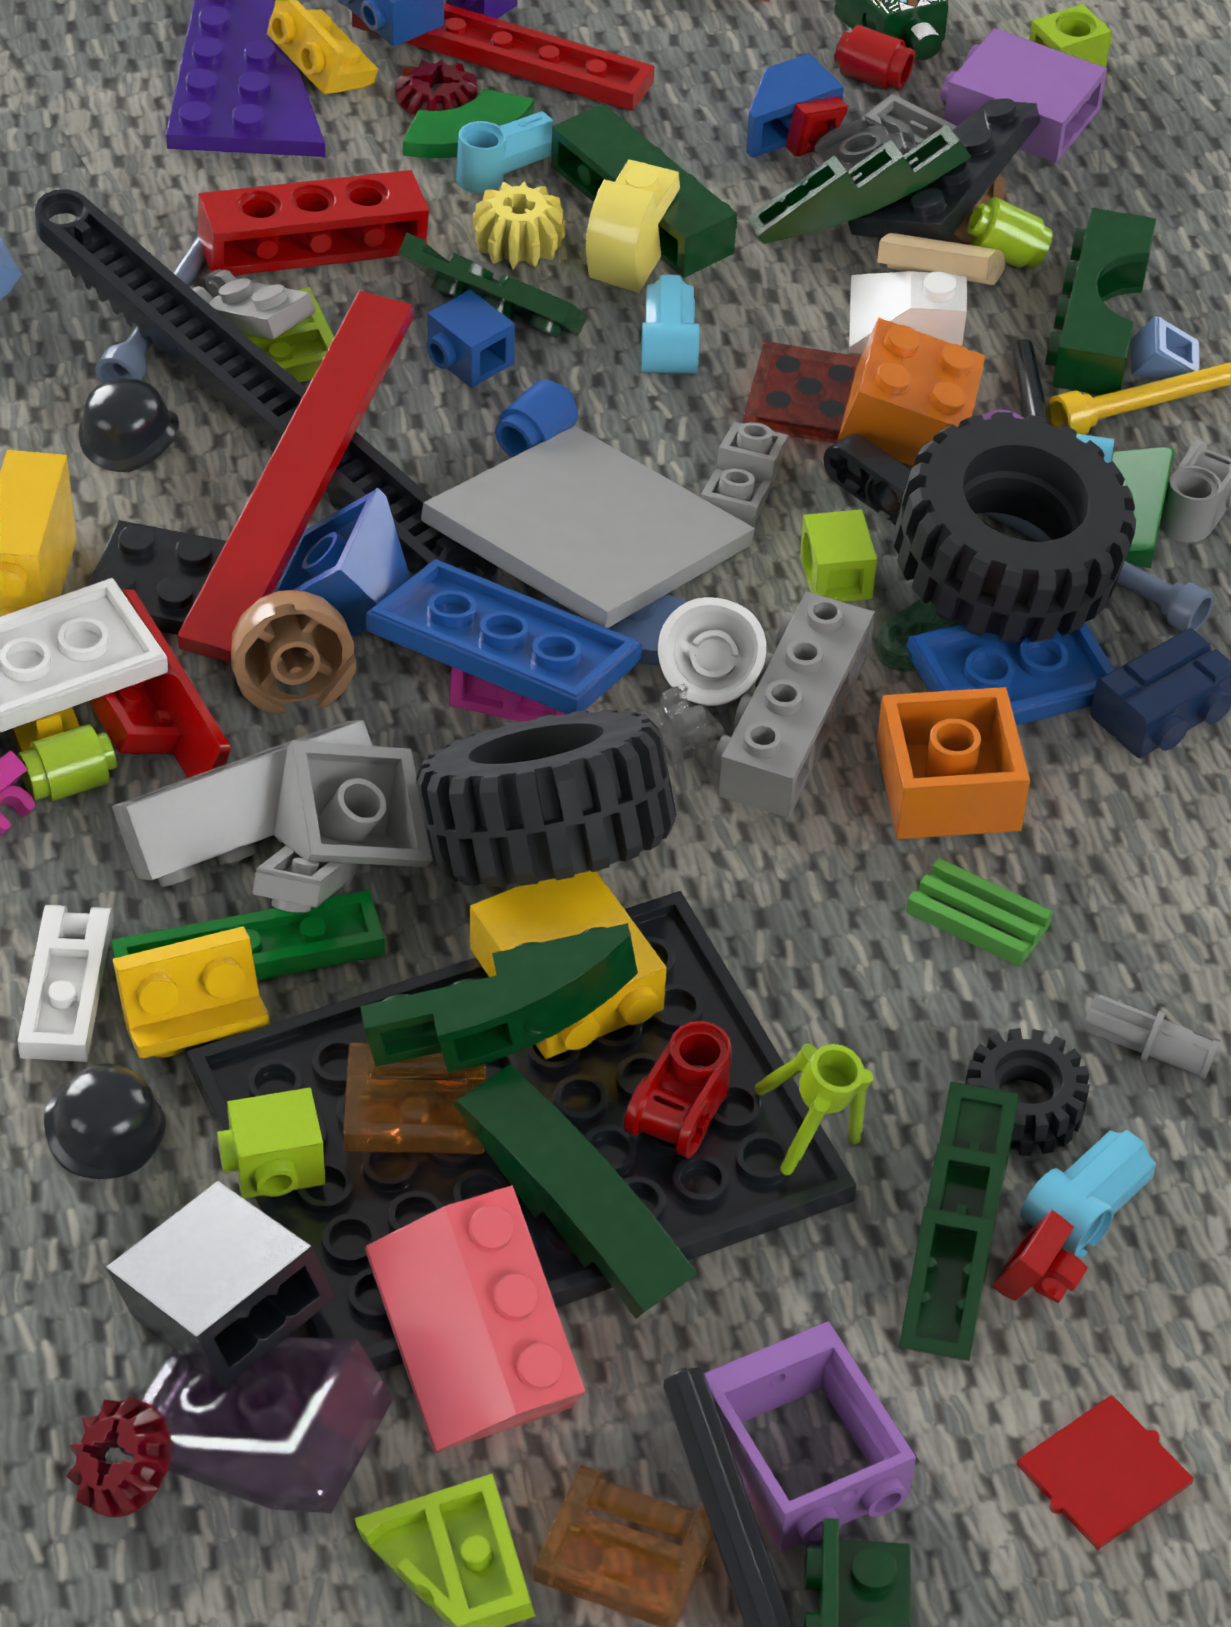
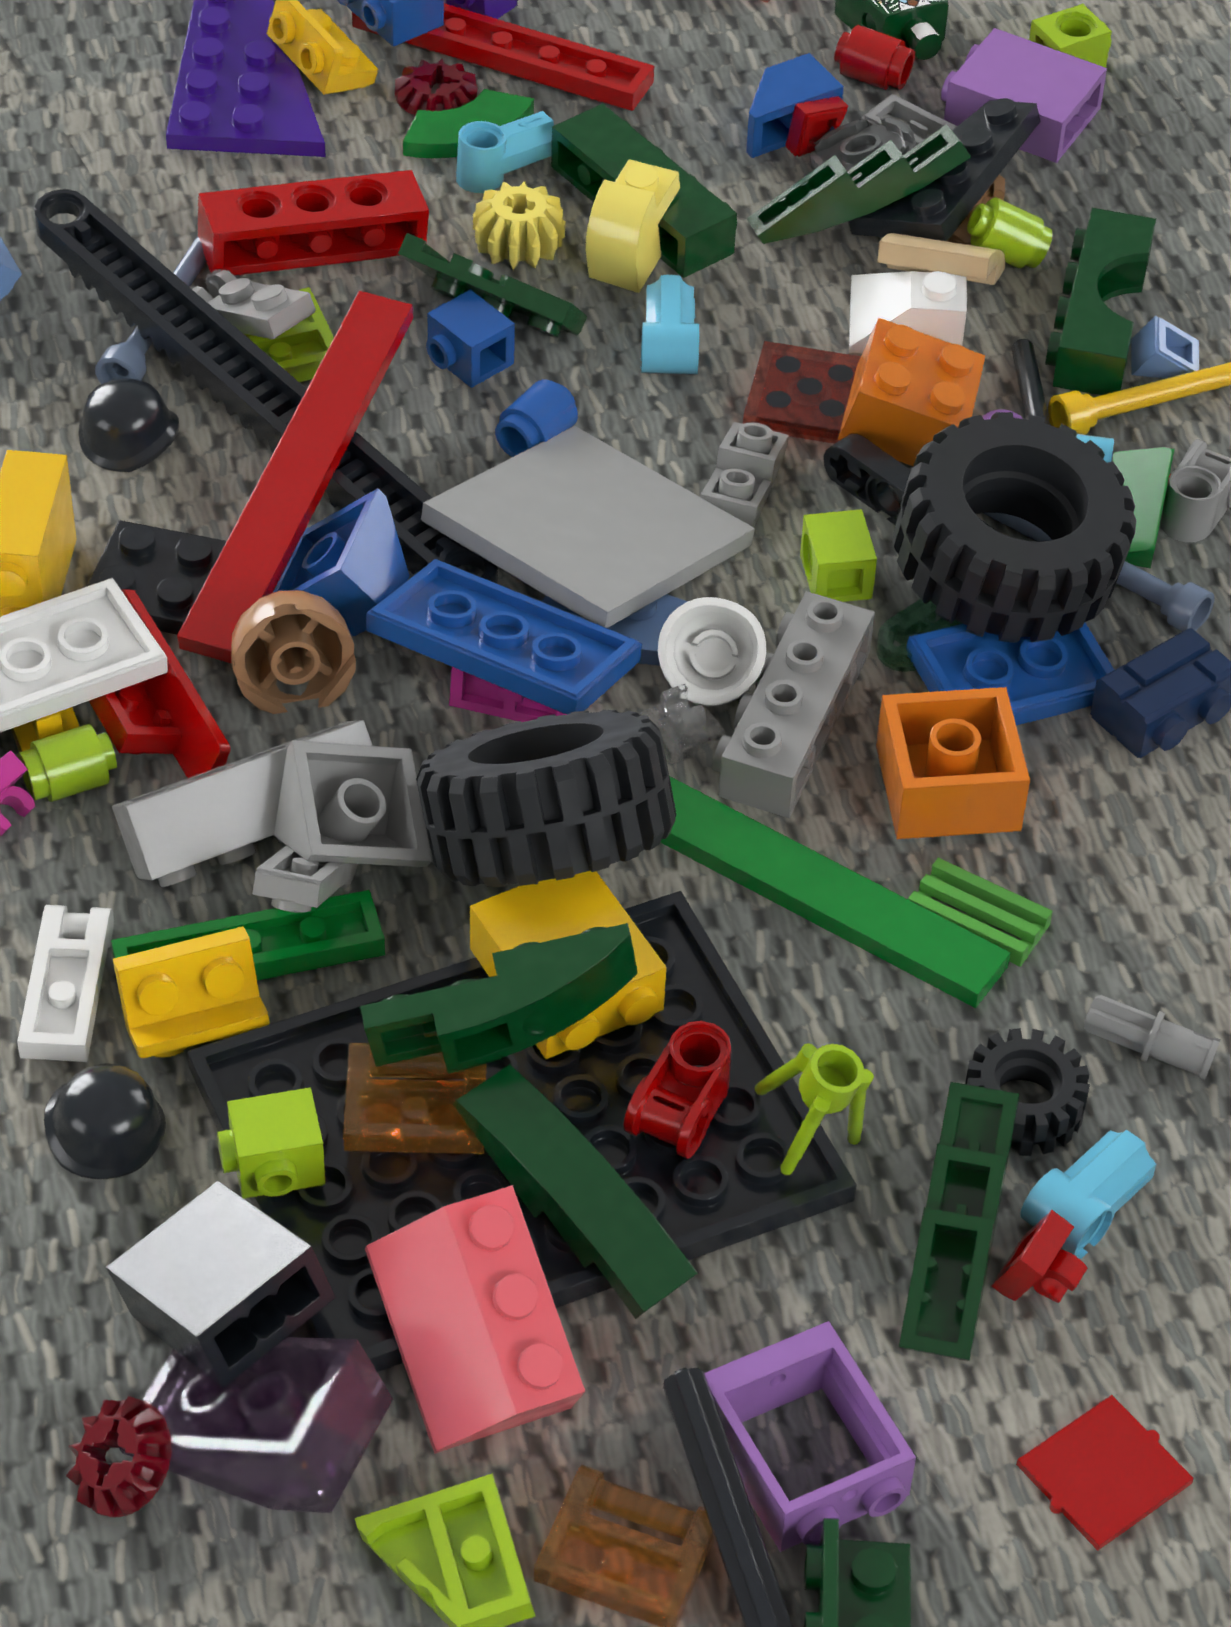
(834, 897): none -> green tile

